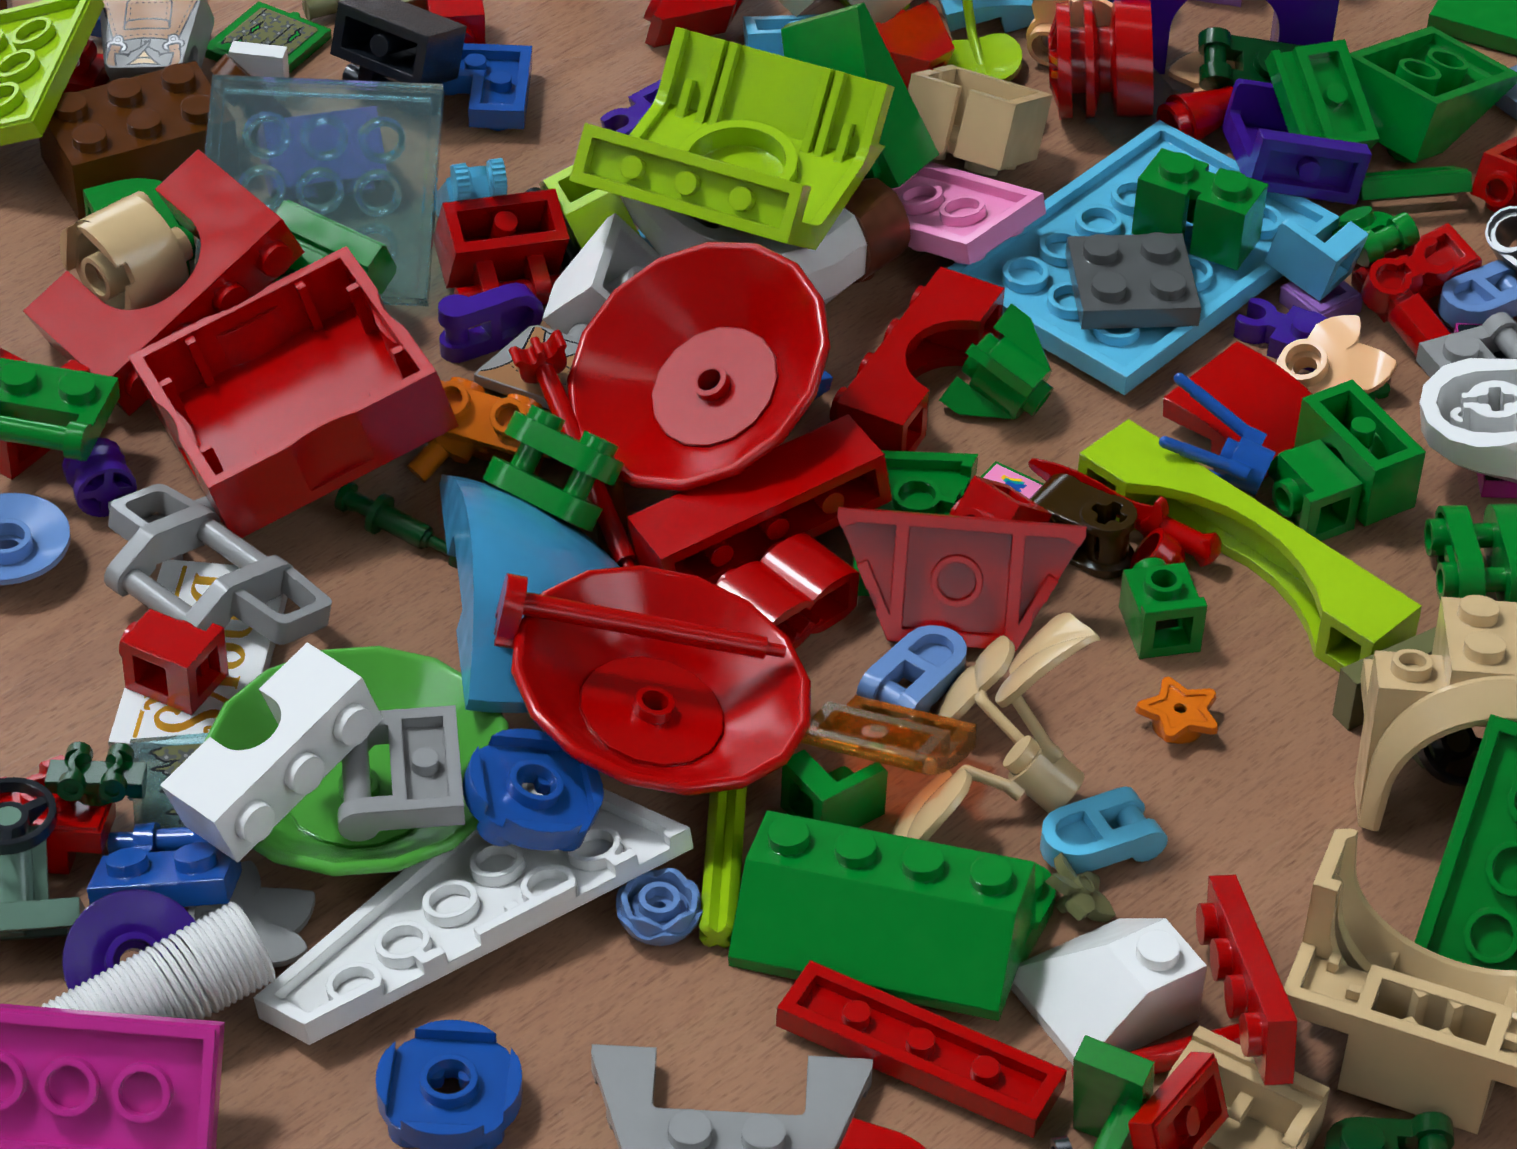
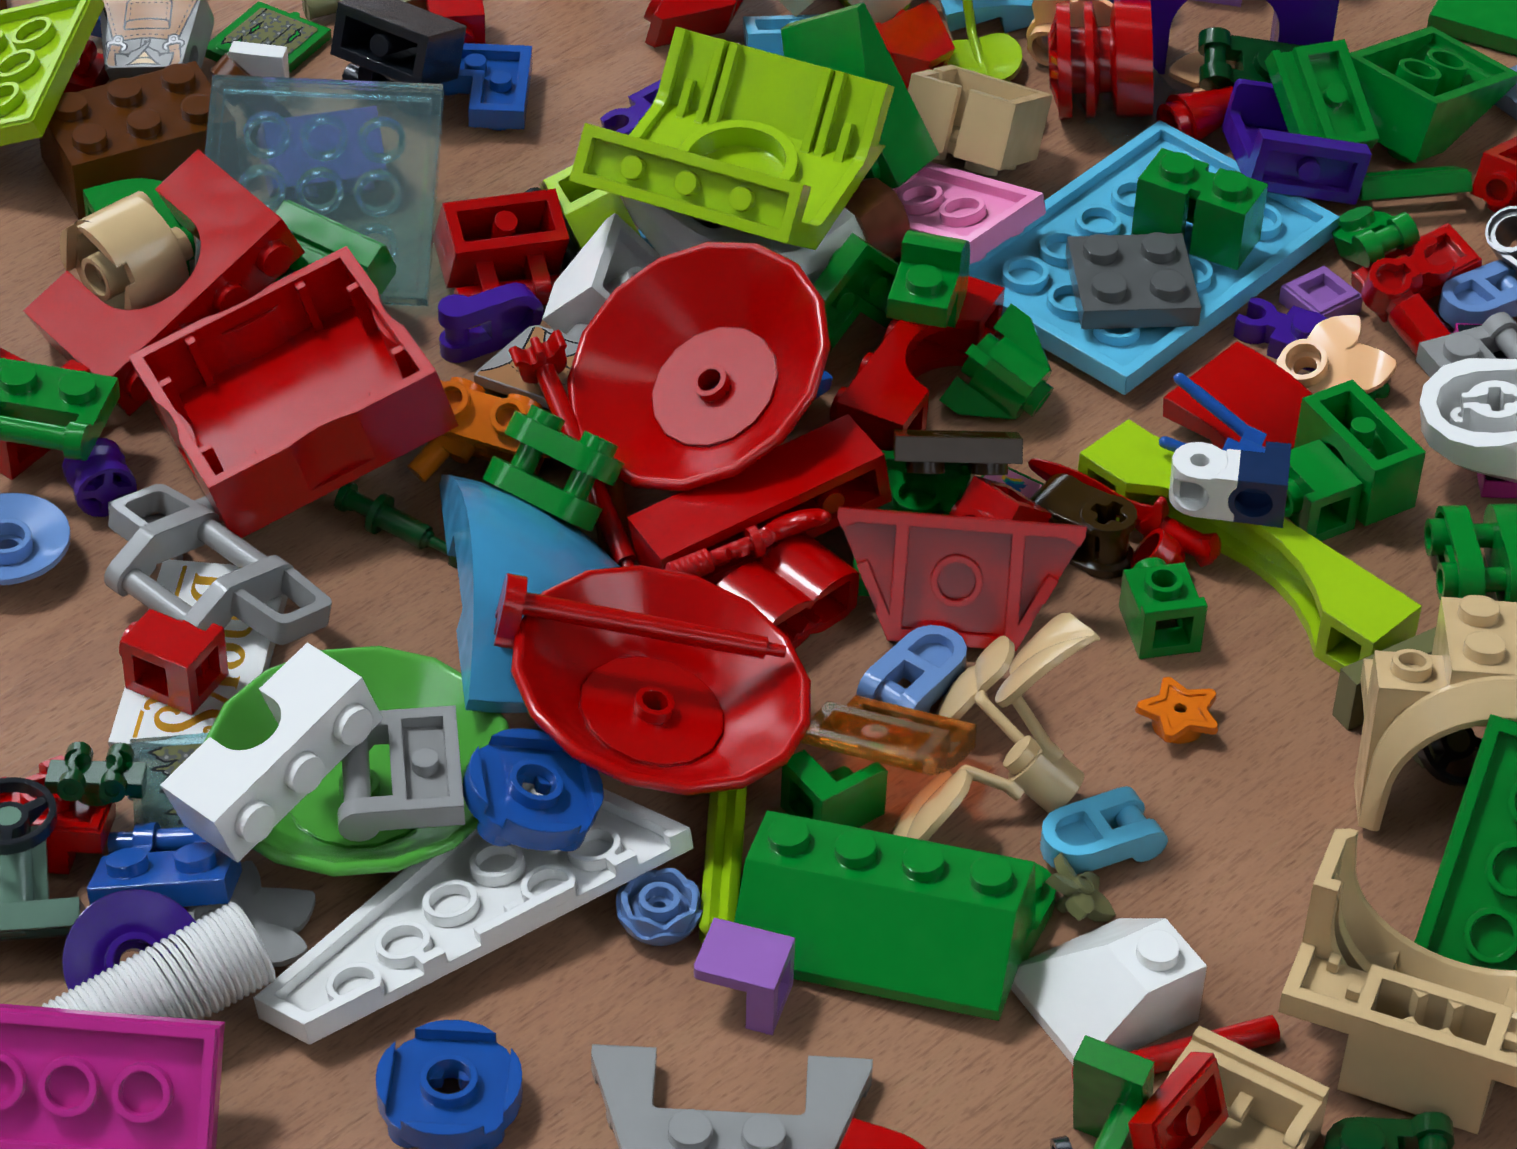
(473, 182): medium azure hinge -> none
(749, 962): none -> medium lavender panel
(754, 542): none -> red piece
(853, 283): none -> green plate
(922, 1048): red plate -> none
(930, 280): none -> green brick
(983, 450): none -> dark brown plate
(1231, 483): none -> leg
(1249, 978): red plate -> none
(1311, 262): medium azure panel -> none

